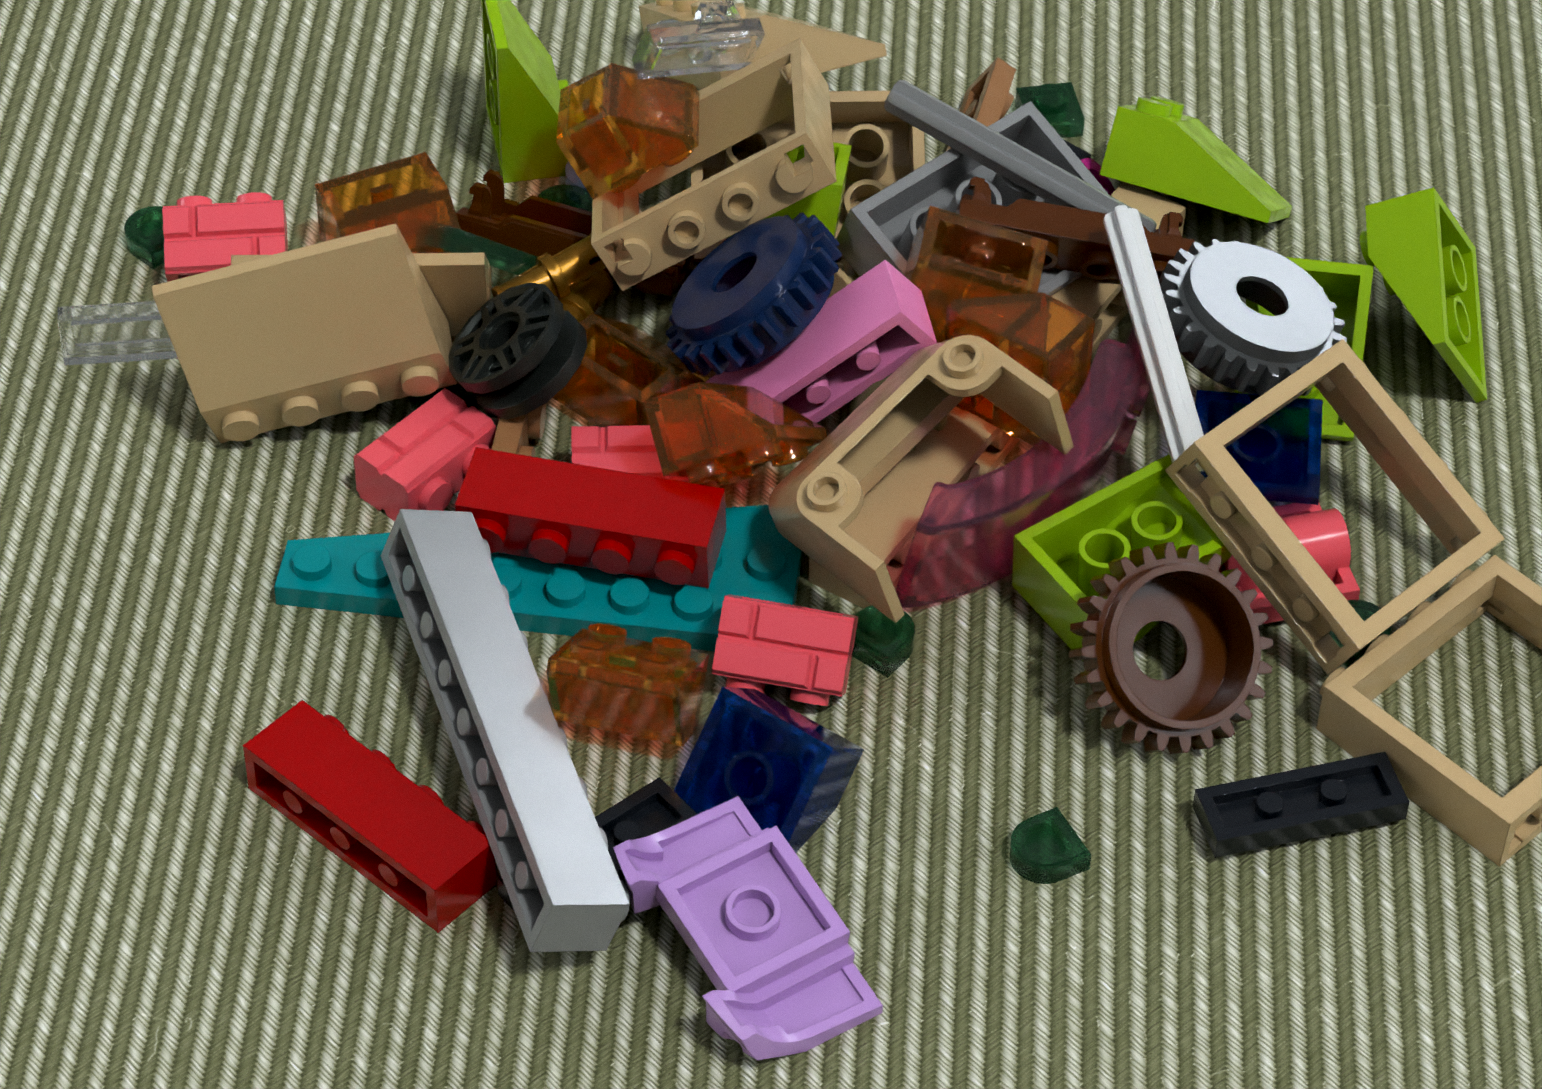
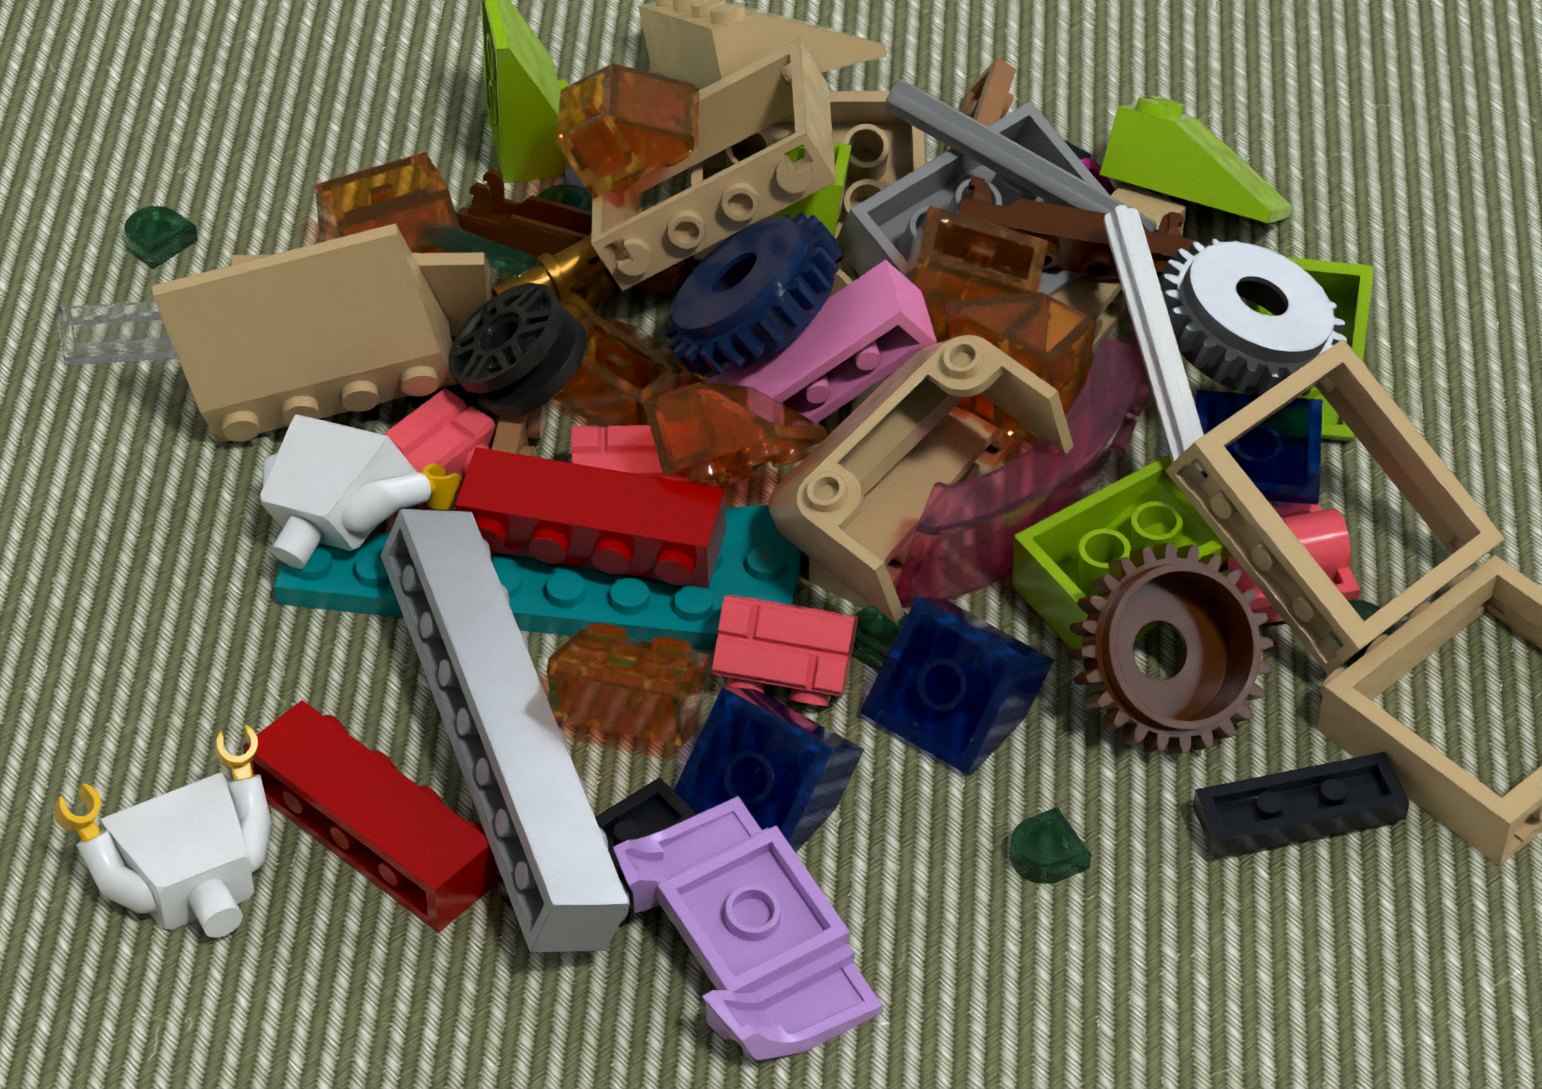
(181, 851): none -> white torso
(206, 234): coral brick -> none
(339, 484): none -> white torso
(711, 43): clear hinge -> none
(955, 684): none -> clear blue slope
(1057, 104): clear green plate -> none
(1434, 275): lime slope -> none

